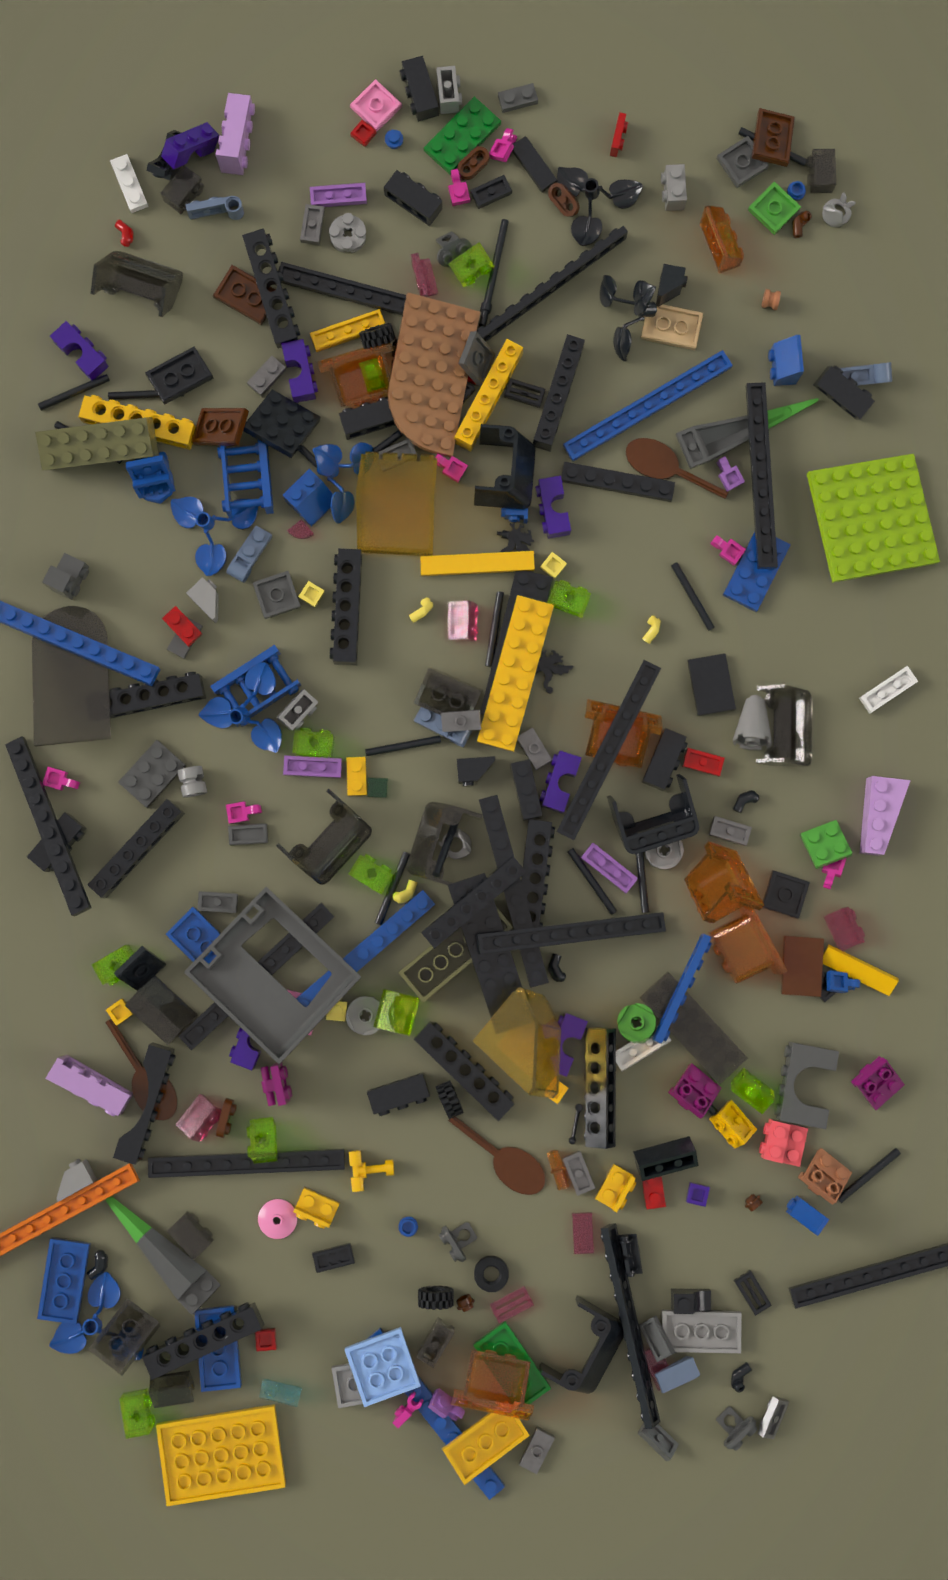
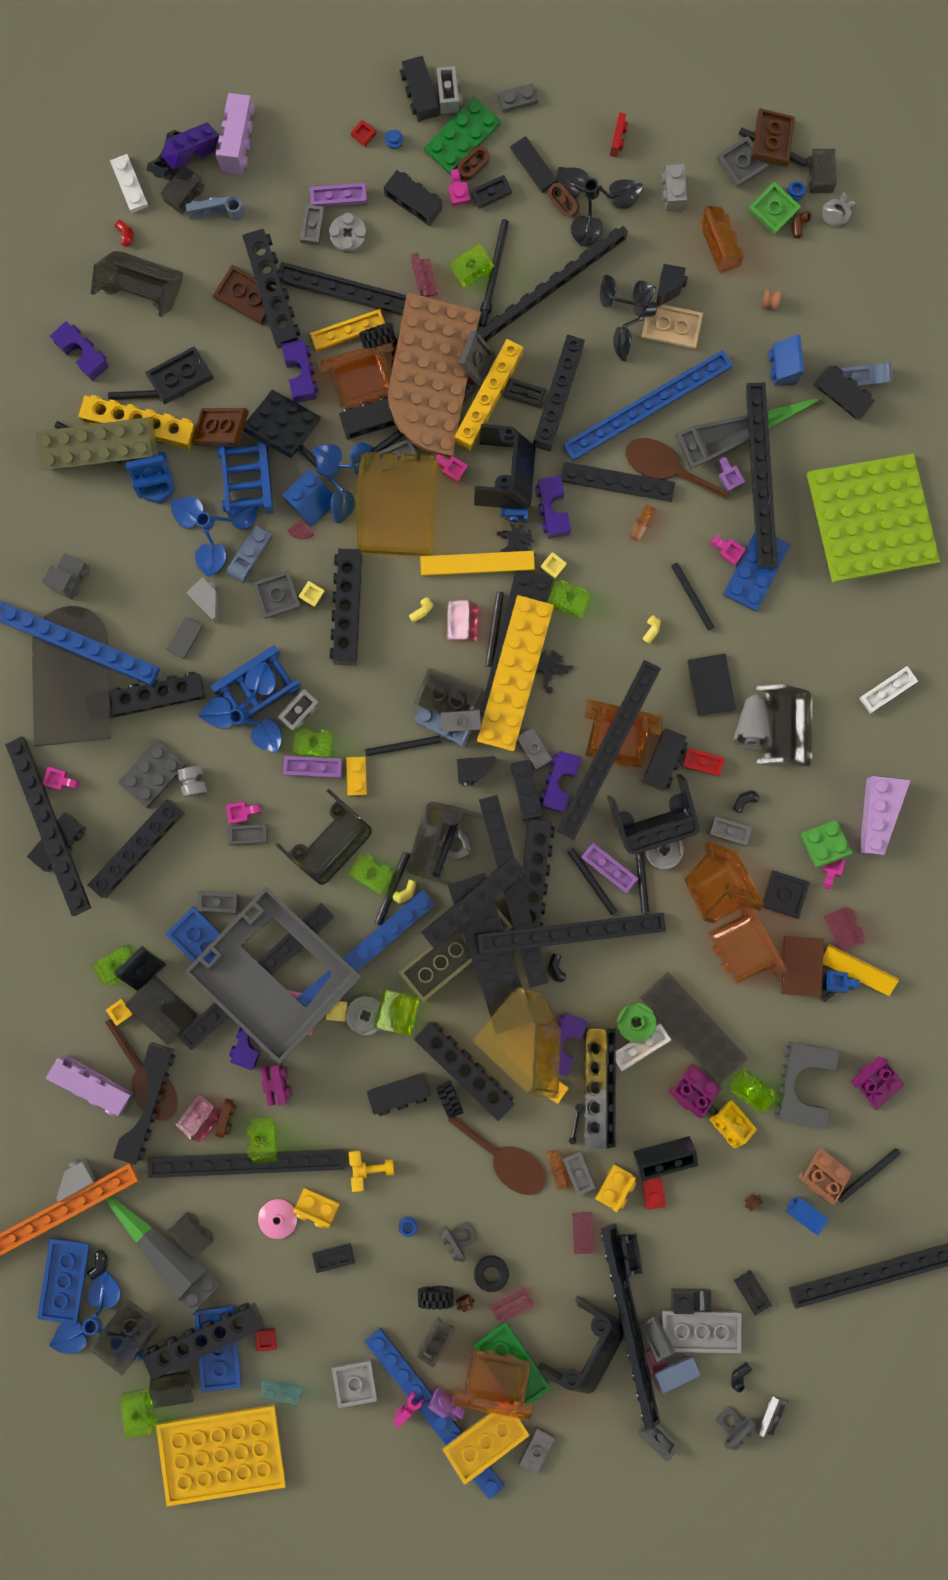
(73, 392): black bar -> none
(182, 626): red plate -> none
(266, 376): flat silver plate -> none
(372, 374): clear neon green brick -> none
(376, 105): bright pink tile -> none
(377, 787): clear green tile -> none
(382, 1367): light blue plate -> none
(451, 249): dark grey bracket -> none
(503, 147): dark pink plate -> none
(642, 522): none -> clear orange axle
(685, 982): blue plate -> none
(697, 1194): dark purple plate -> none
(783, 1142): coral plate -> none

